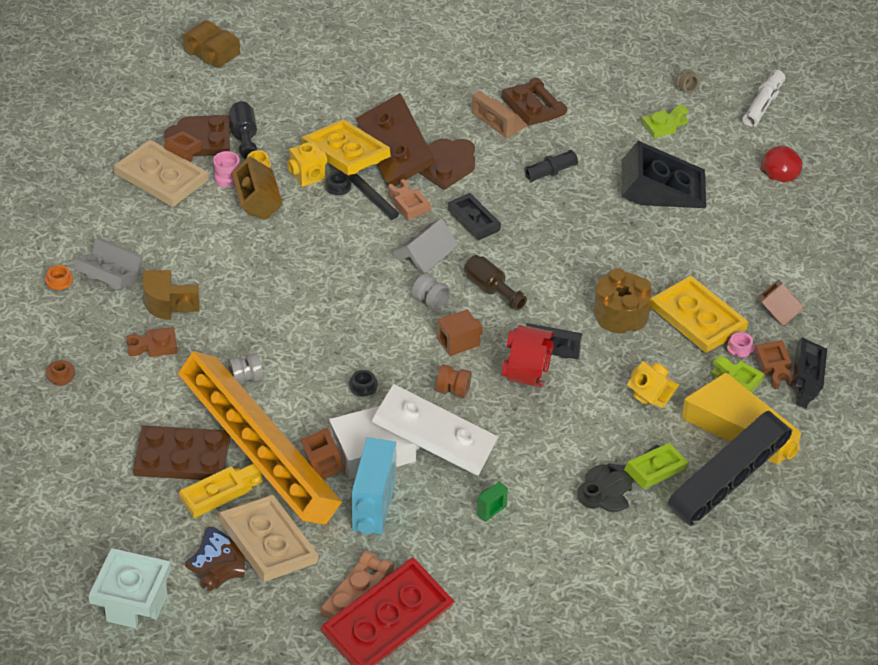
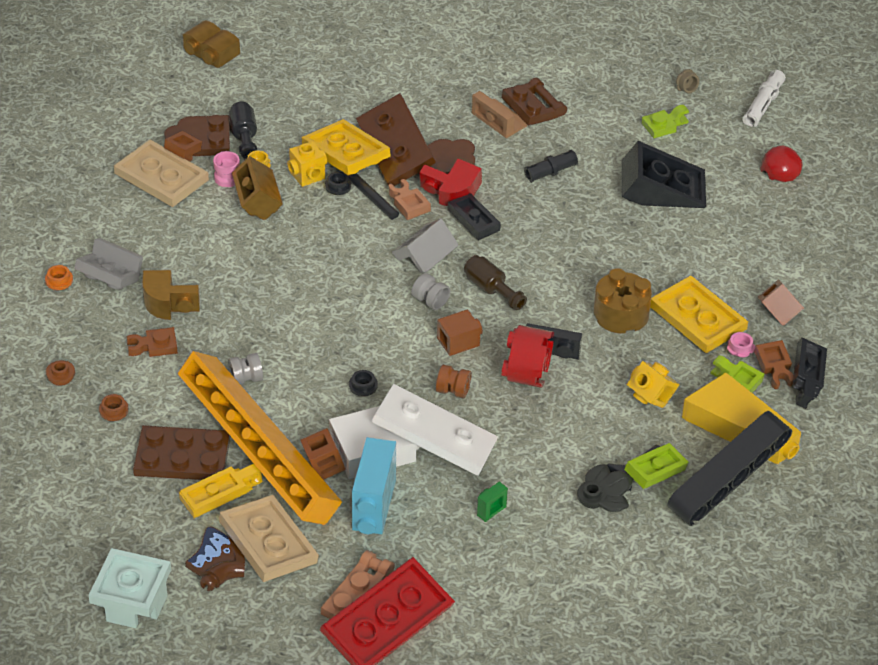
(113, 407): none -> dark orange plate
(460, 181): none -> red brick

